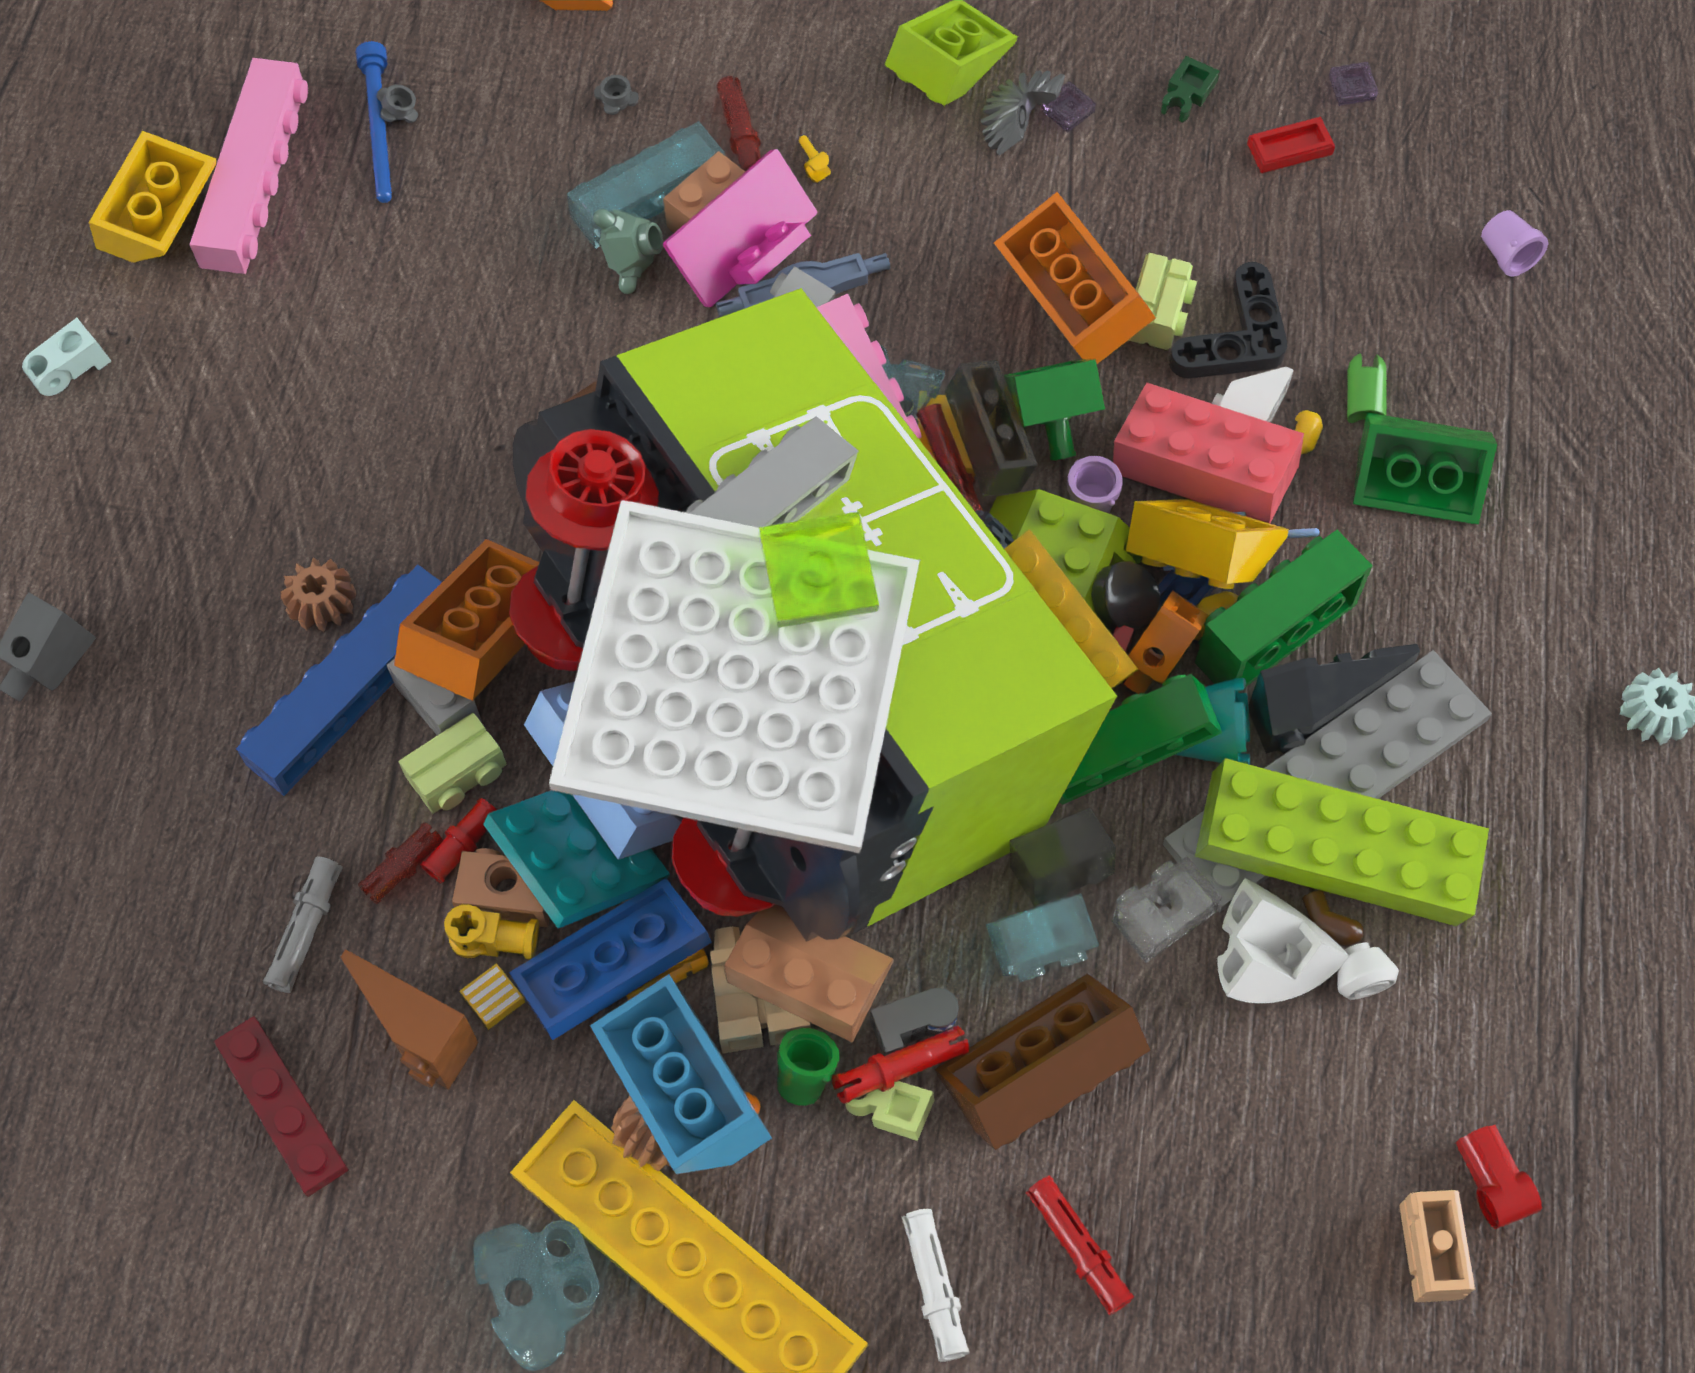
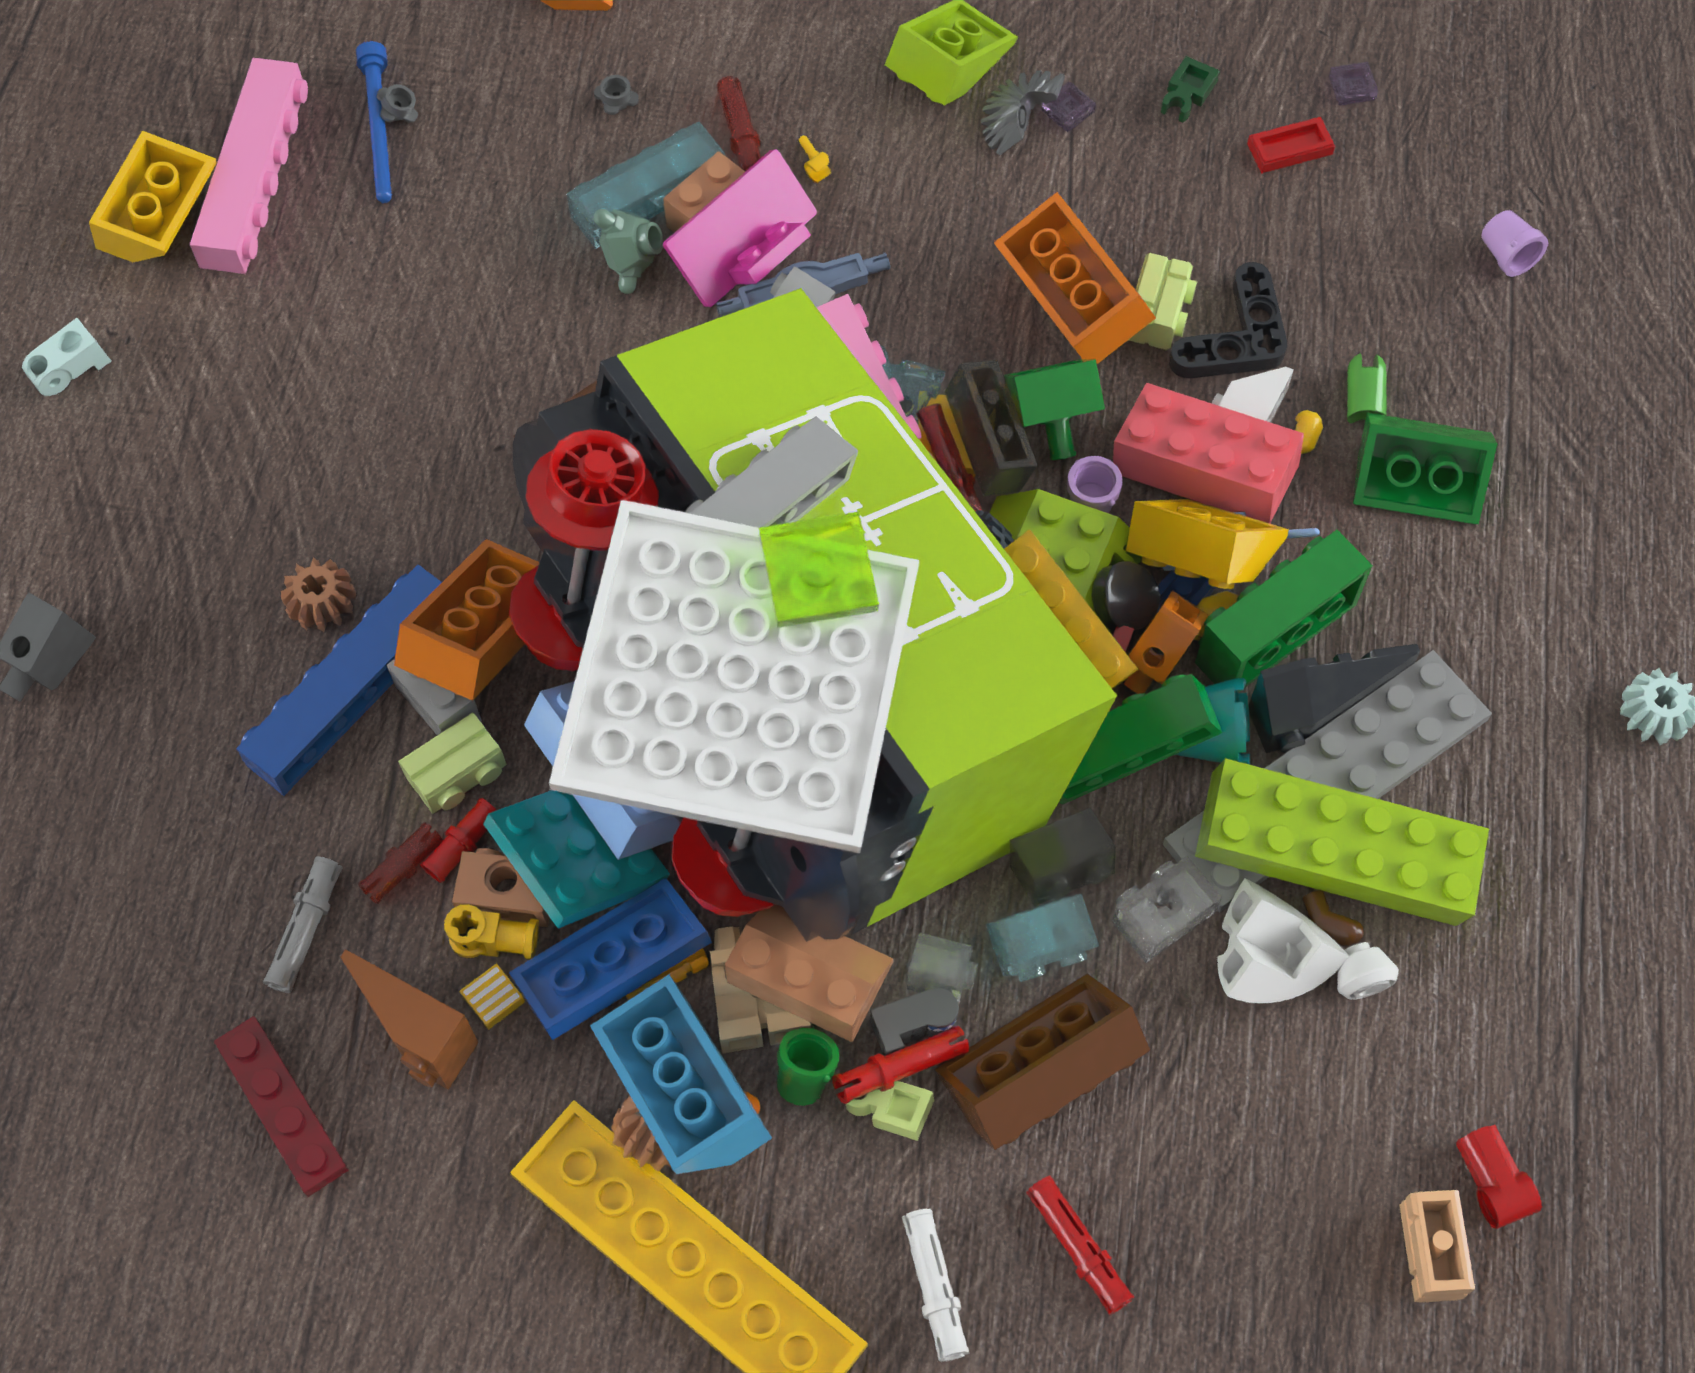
(537, 1330): clear light blue piece -> none
(941, 965): none -> clear brick

